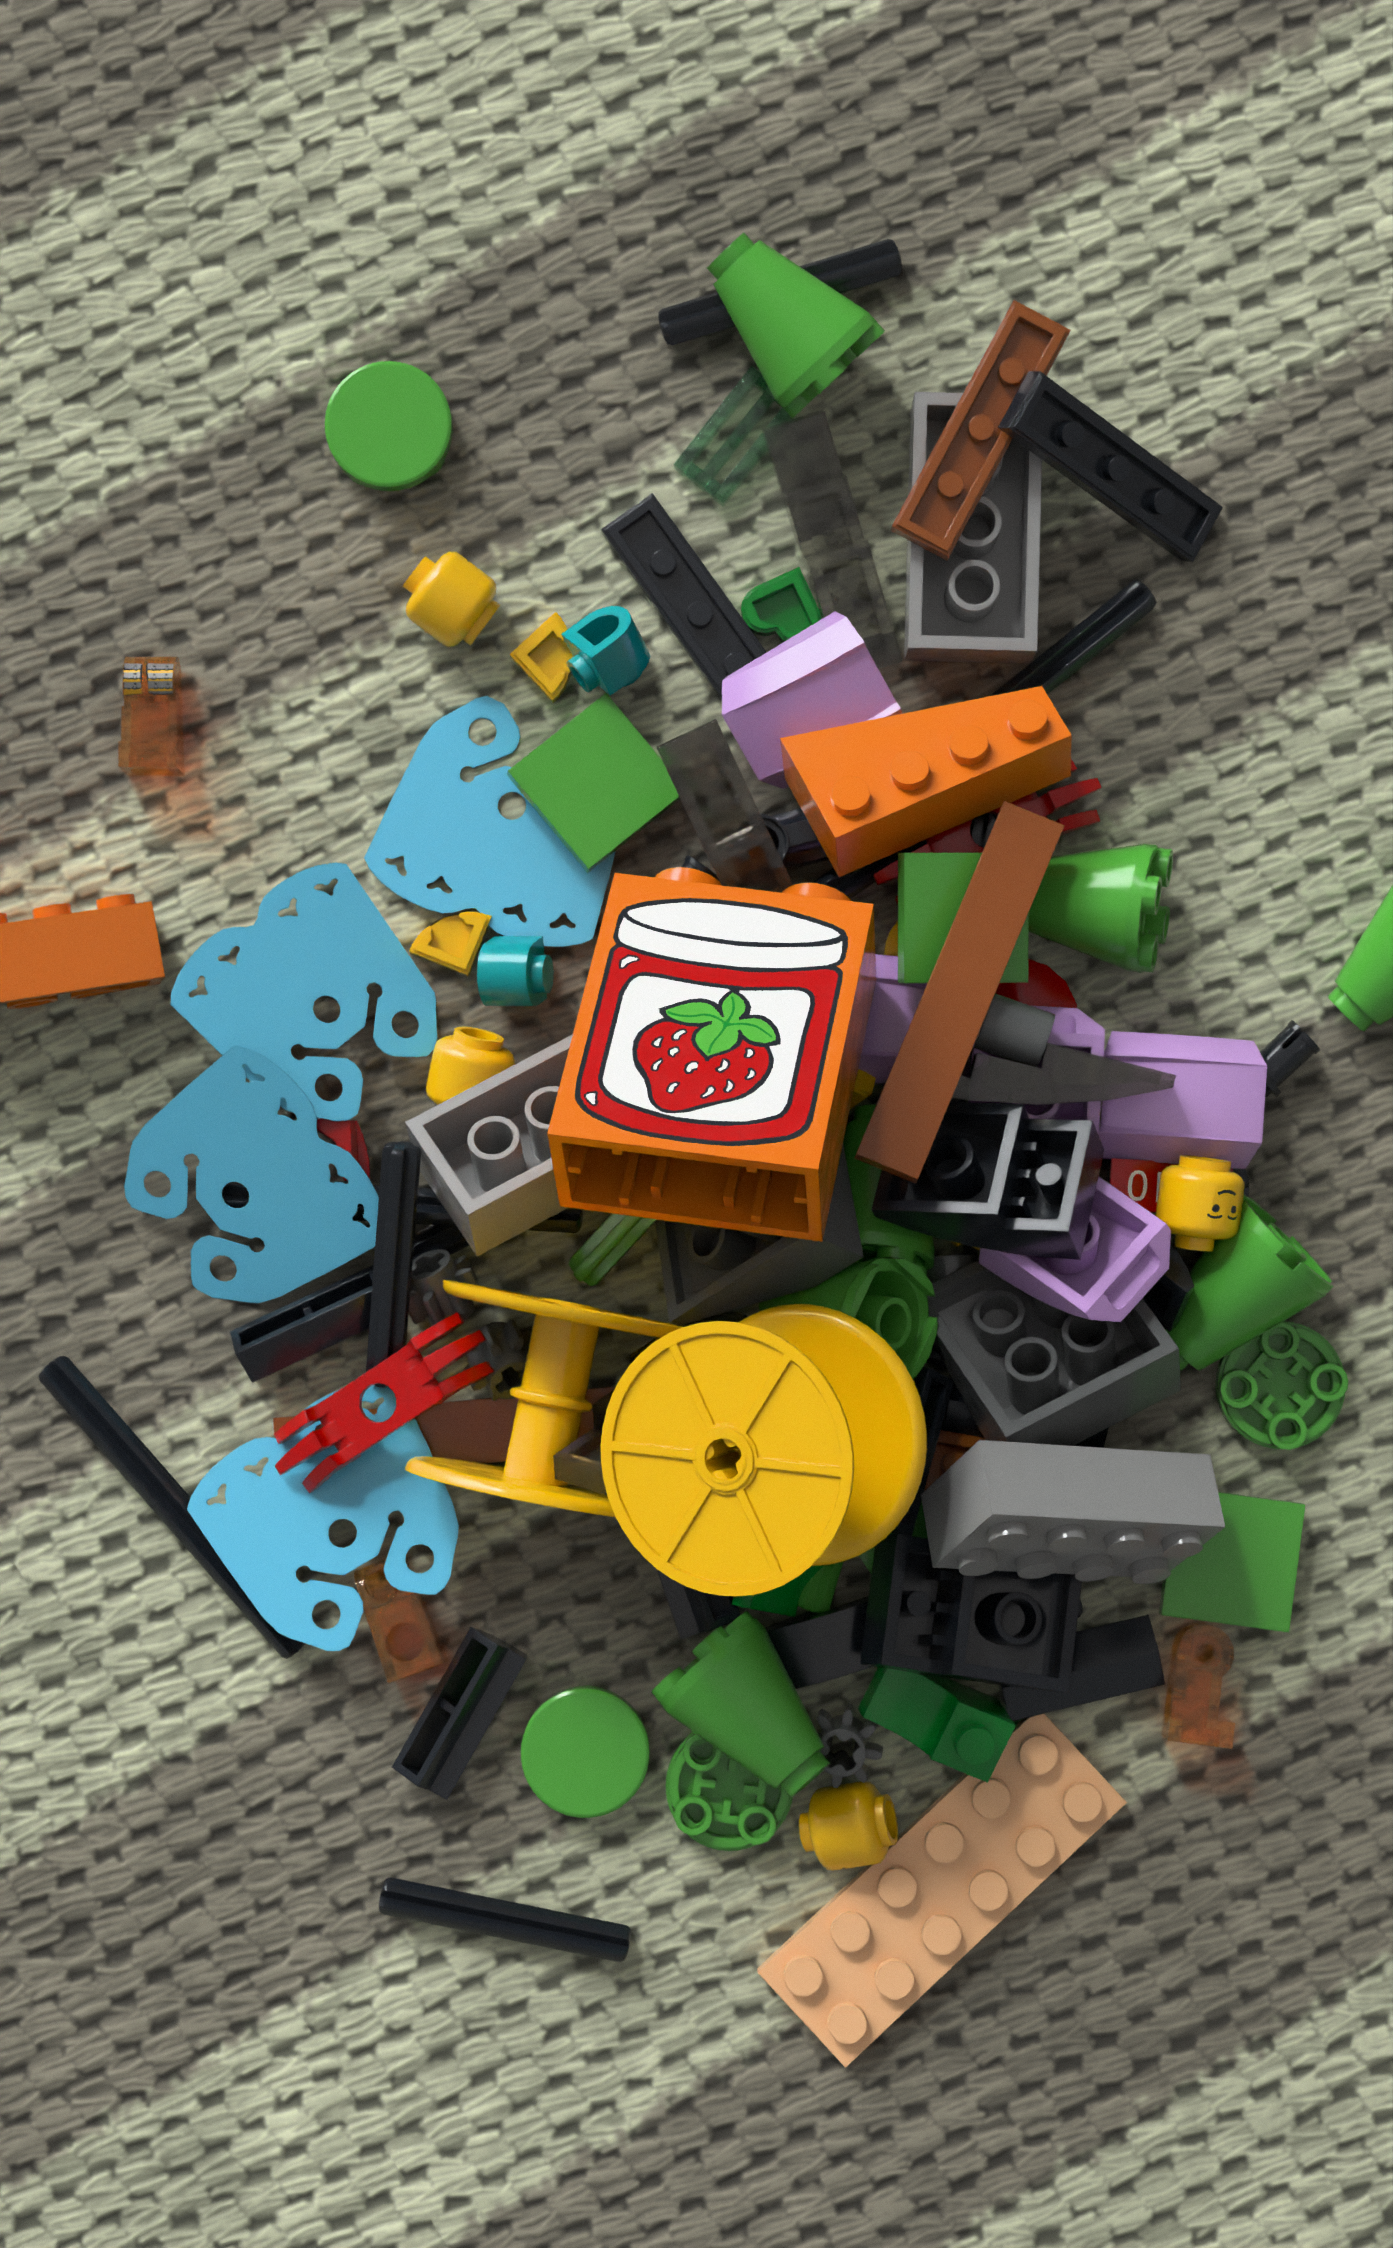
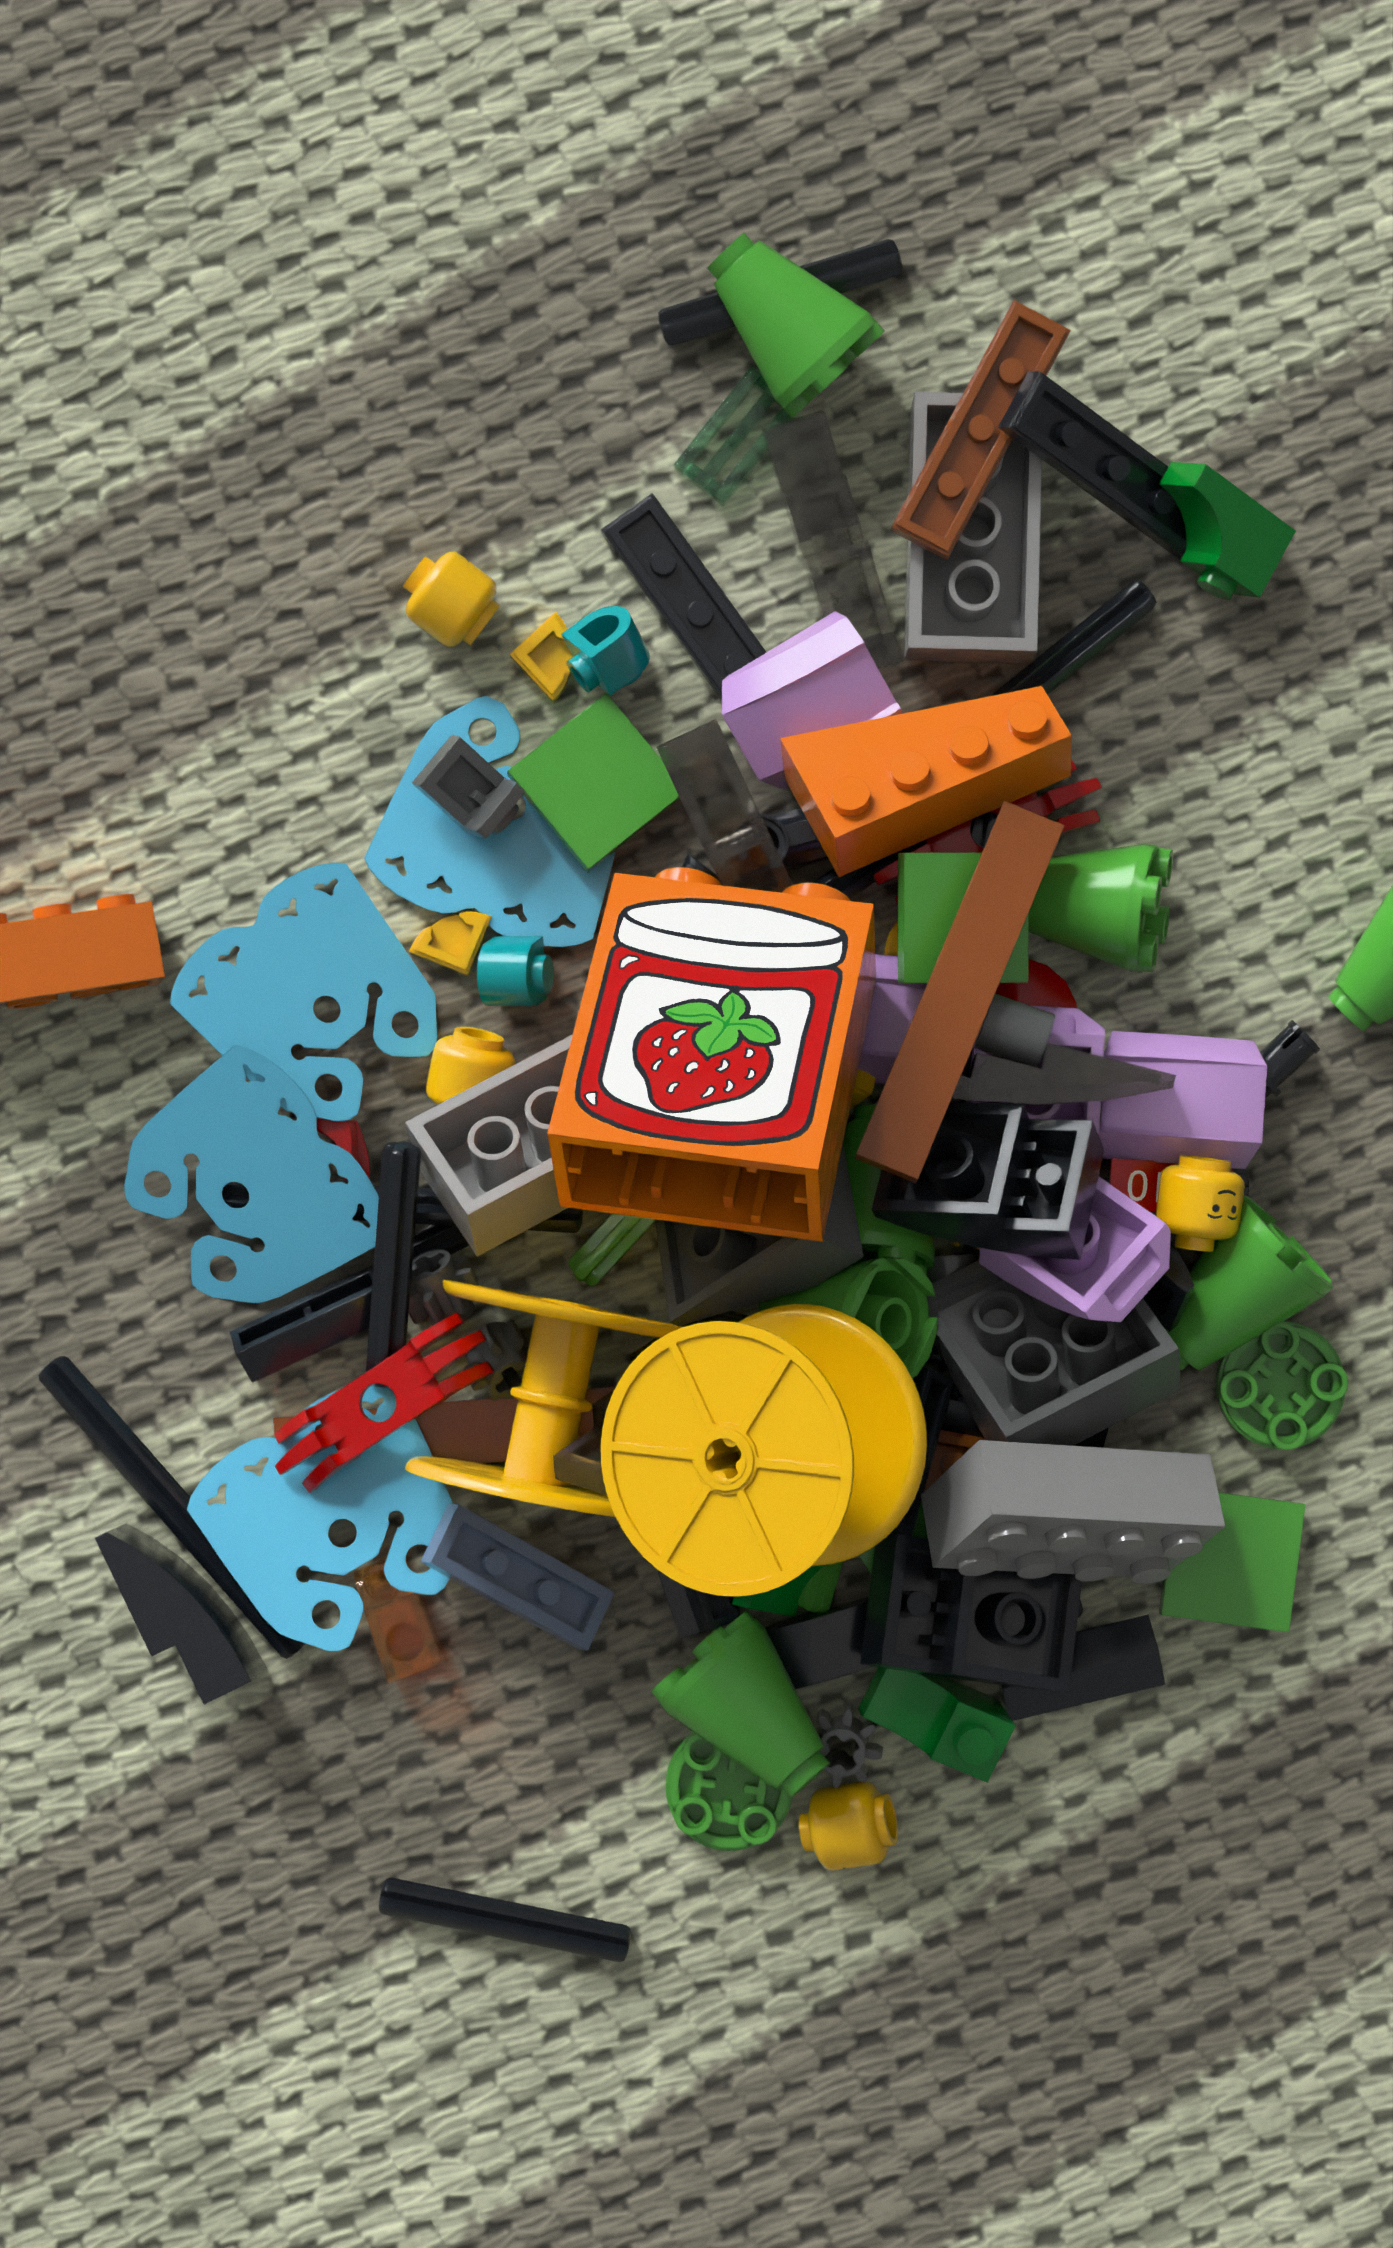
(152, 718): clear orange leg -> none
(180, 1610): none -> black slope
(388, 426): bright green tile -> none
(459, 1712): black piece -> none
(469, 789): none -> dark grey bracket
(517, 1576): none -> sand blue plate
(585, 1752): bright green tile -> none
(780, 606): green tile -> none
(940, 1889): light nougat plate -> none
(1193, 1692): clear orange leg -> none
(1228, 533): none -> green arch

